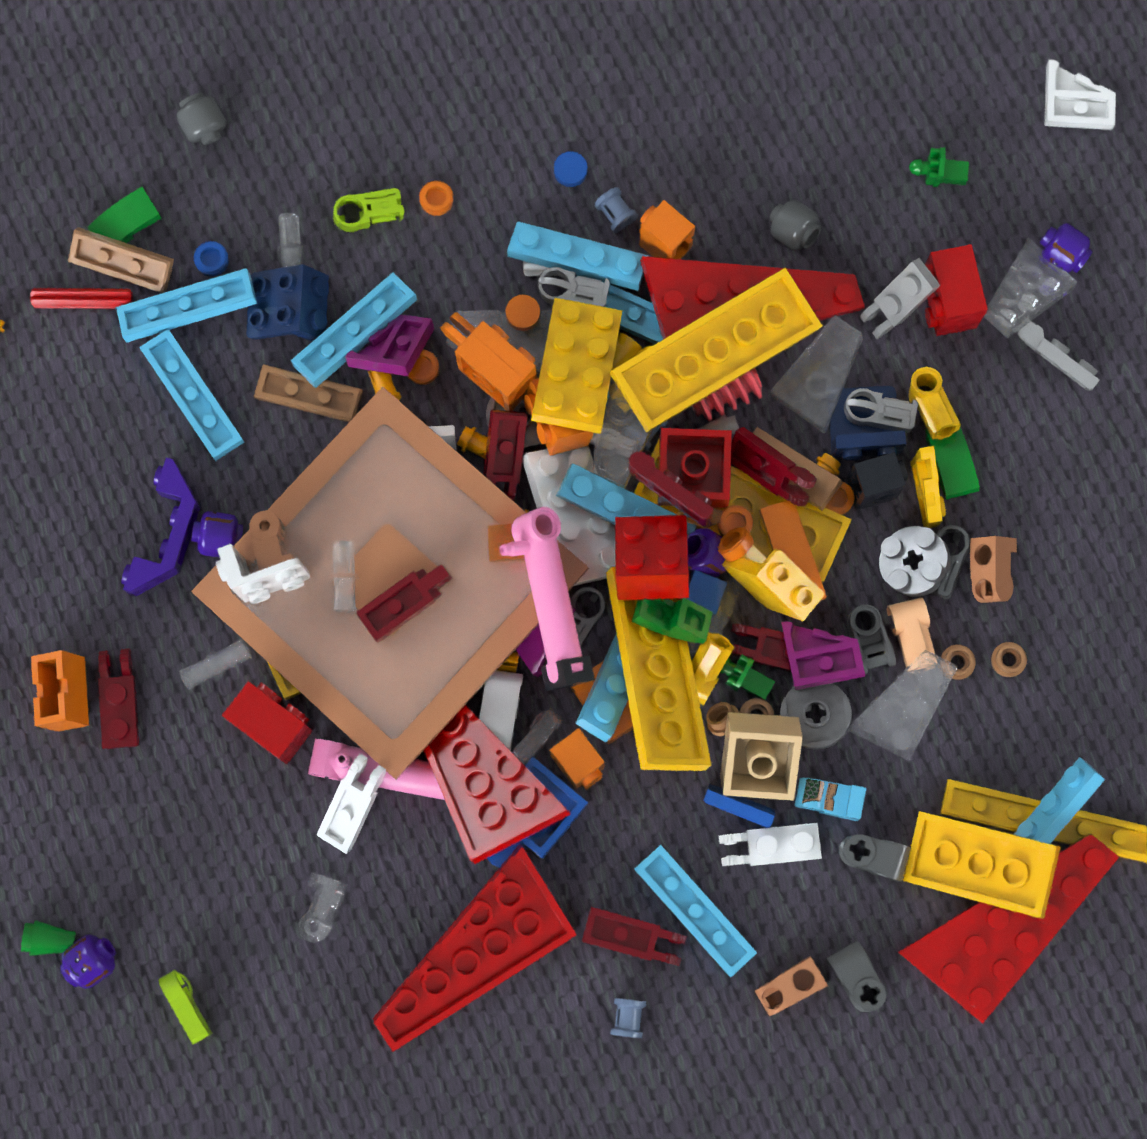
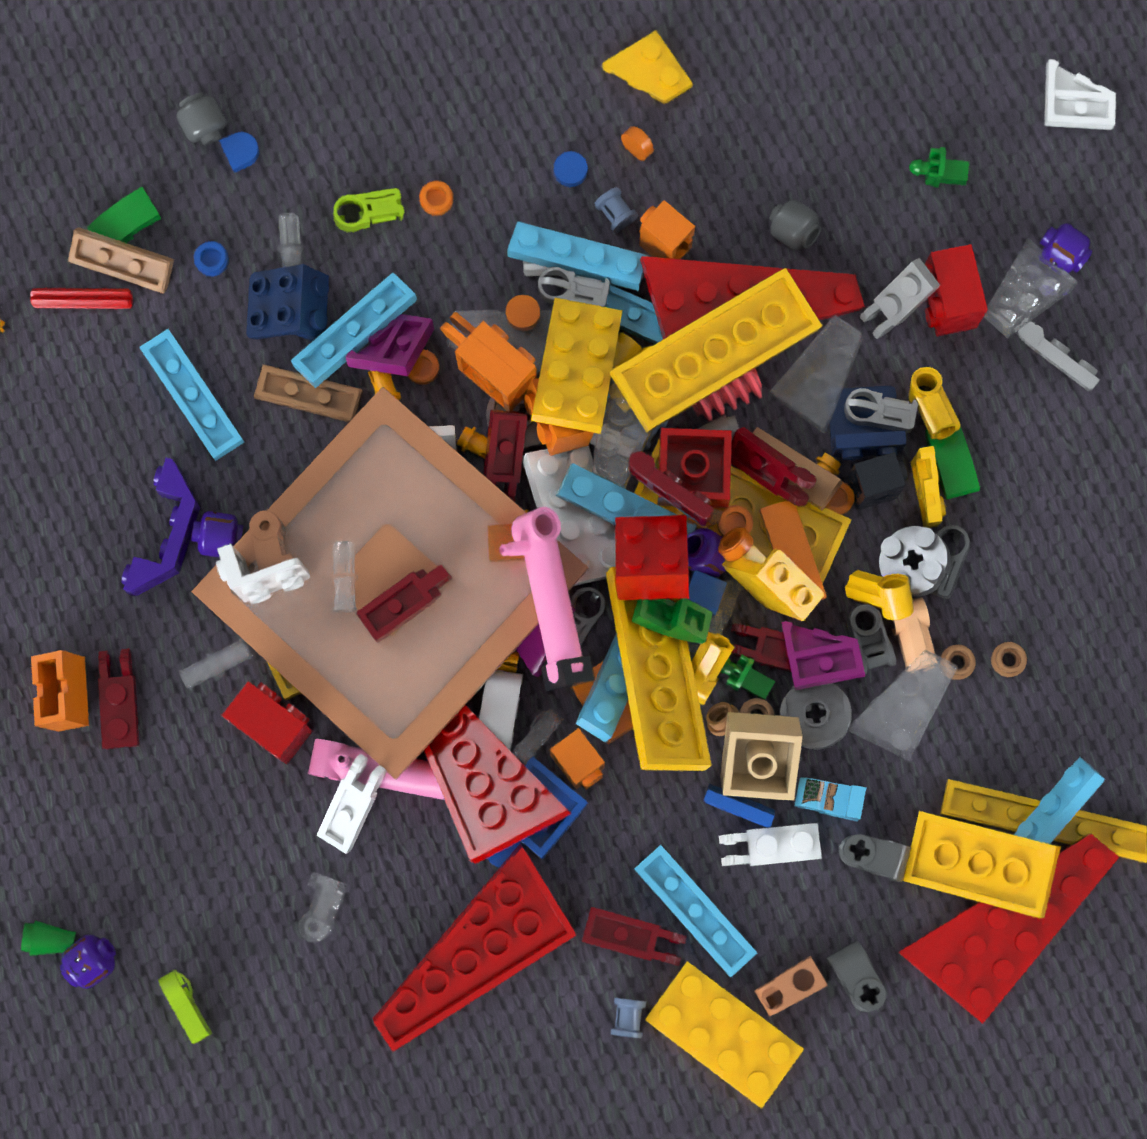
(186, 305): medium azure plate -> none
(240, 150): none -> blue tile
(637, 143): none -> orange tile
(650, 68): none -> yellow wing
(724, 1034): none -> yellow plate
(888, 593): none -> yellow piece
(992, 568): nougat leg -> none

